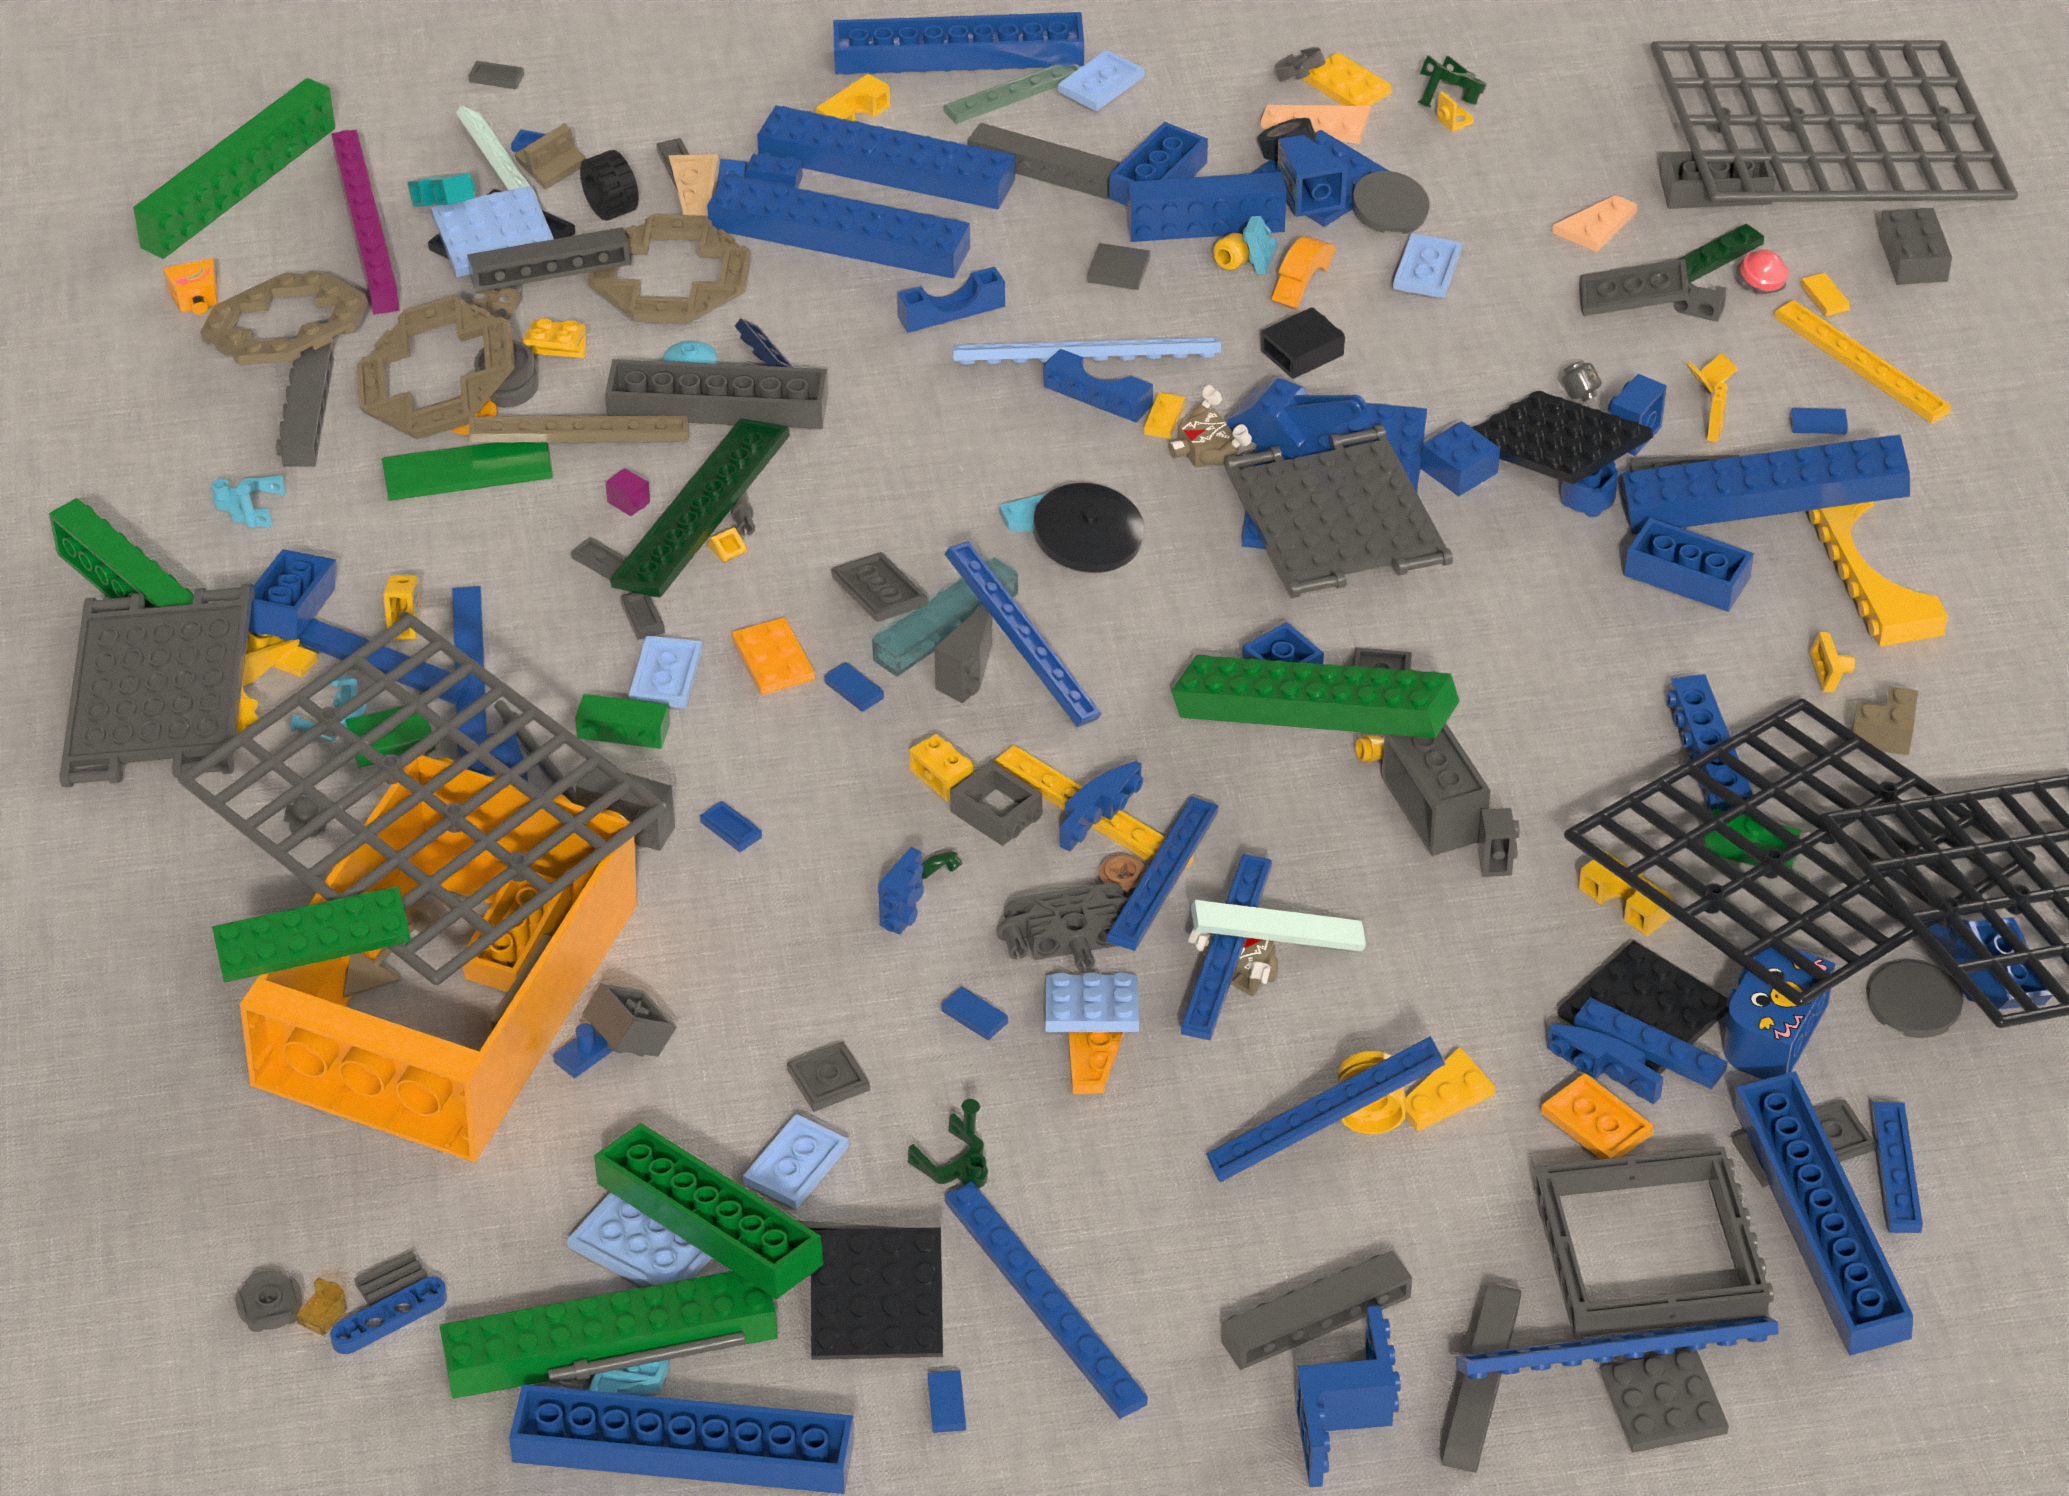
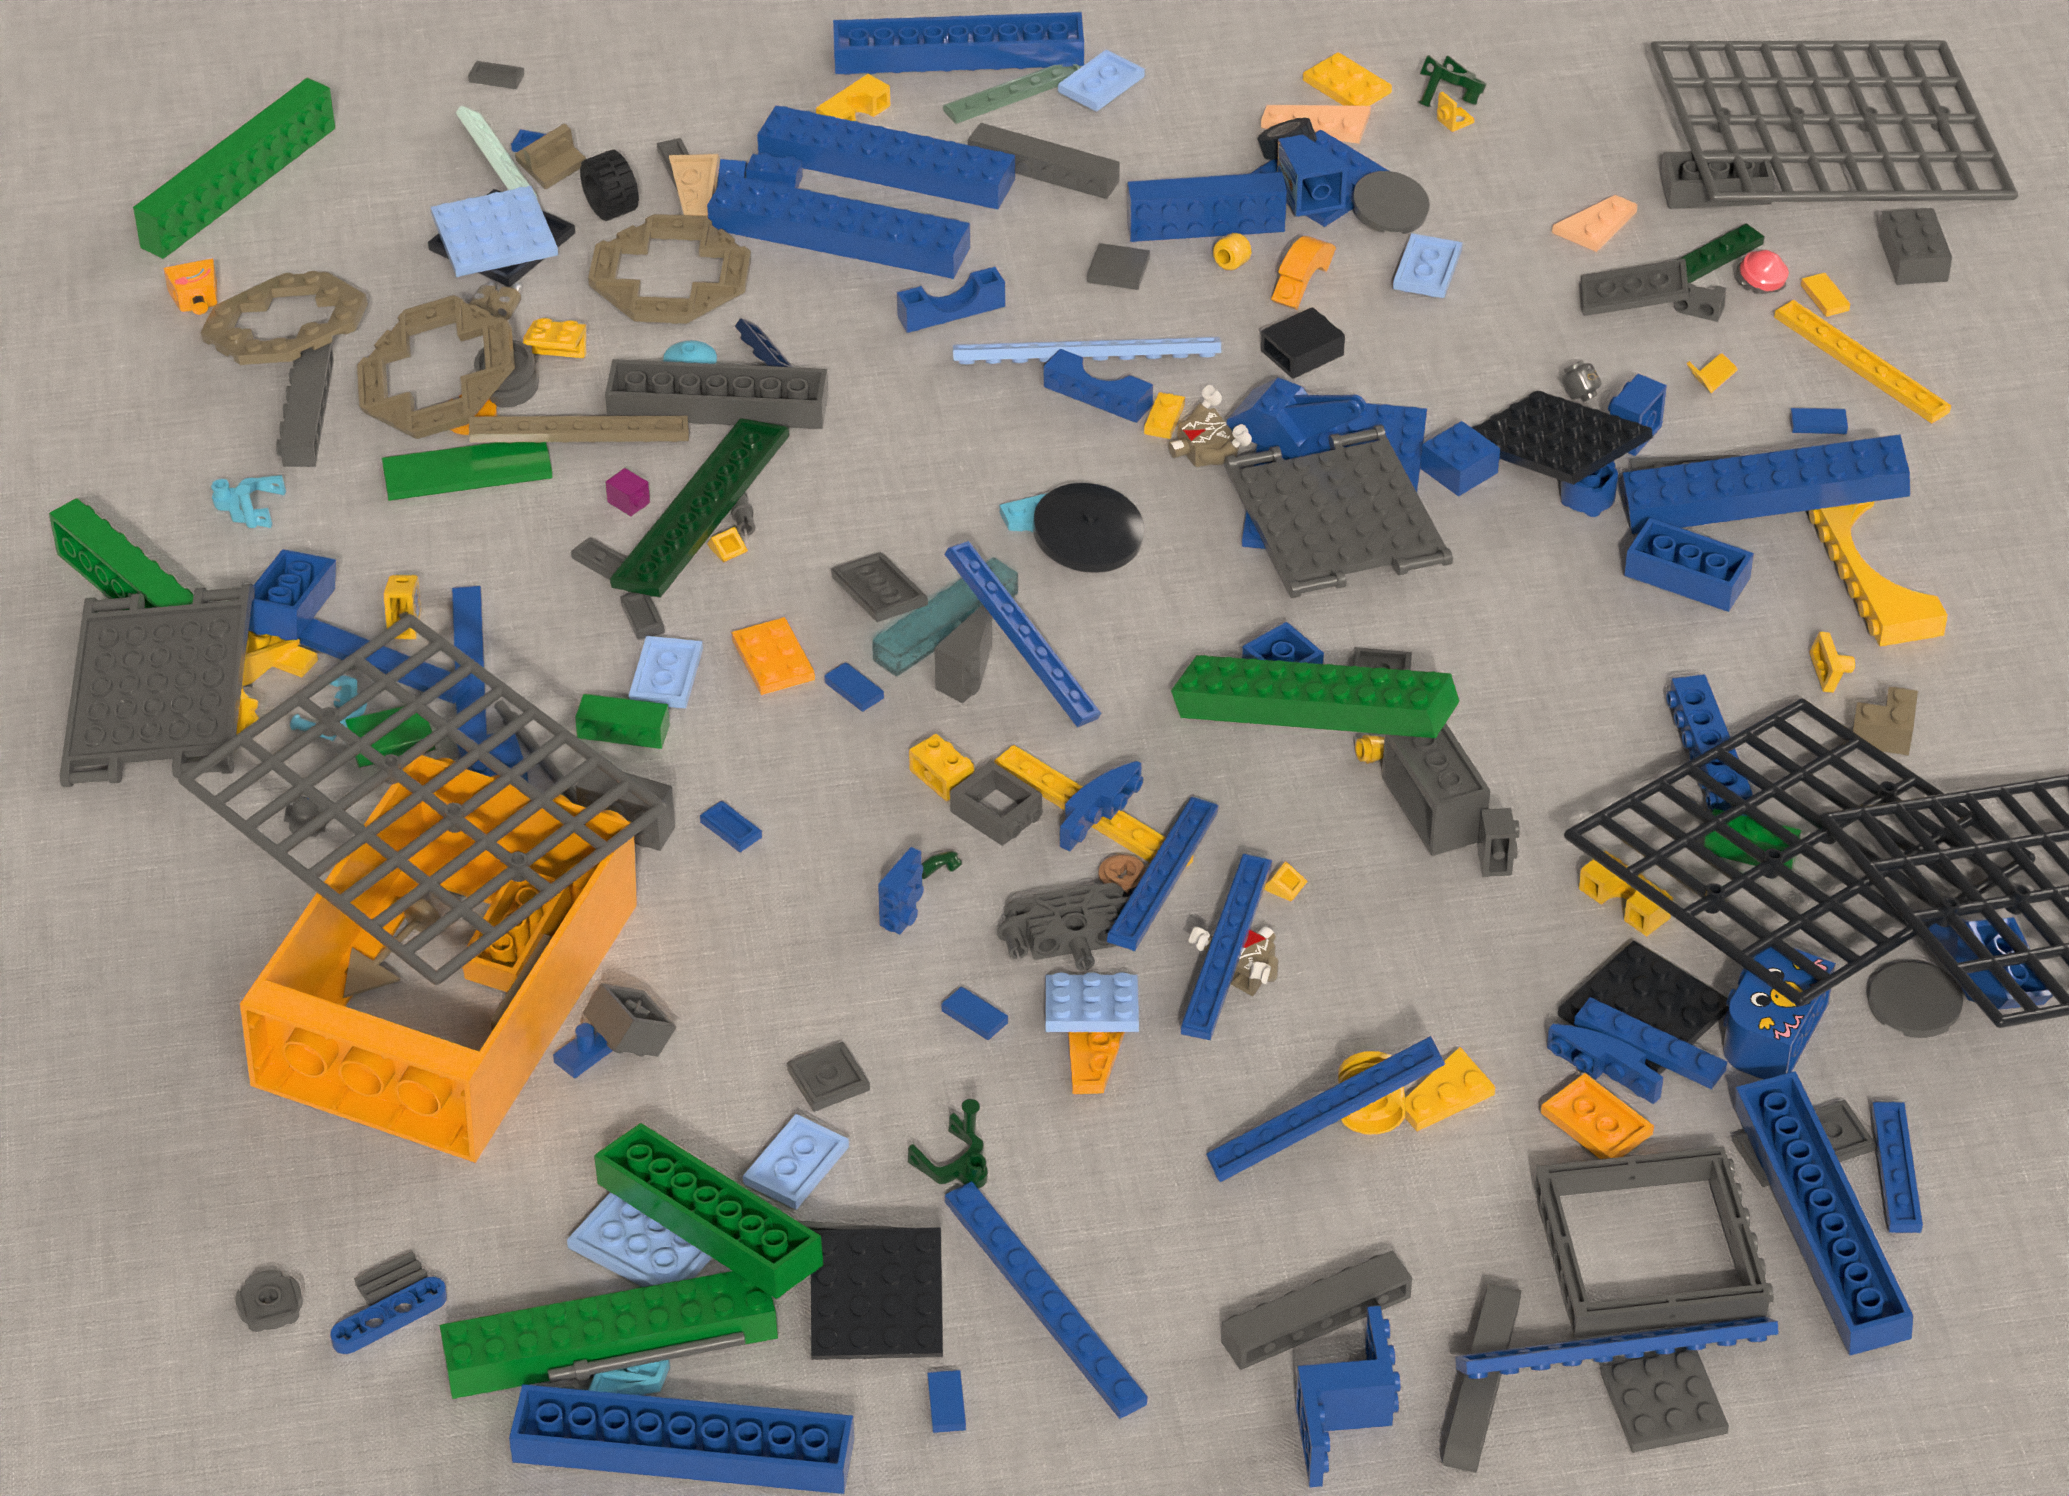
(311, 934): green plate -> none
(323, 1308): clear yellow bracket -> none
(365, 222): magenta brick -> none
(441, 189): teal arch -> none
(548, 259): dark grey brick -> none
(1163, 155): blue brick -> none
(1260, 245): medium azure wing -> none
(1278, 925): light aqua tile -> none
(1285, 882): none -> yellow slope
(1300, 64): dark grey plate -> none
(1717, 412): yellow tile -> none

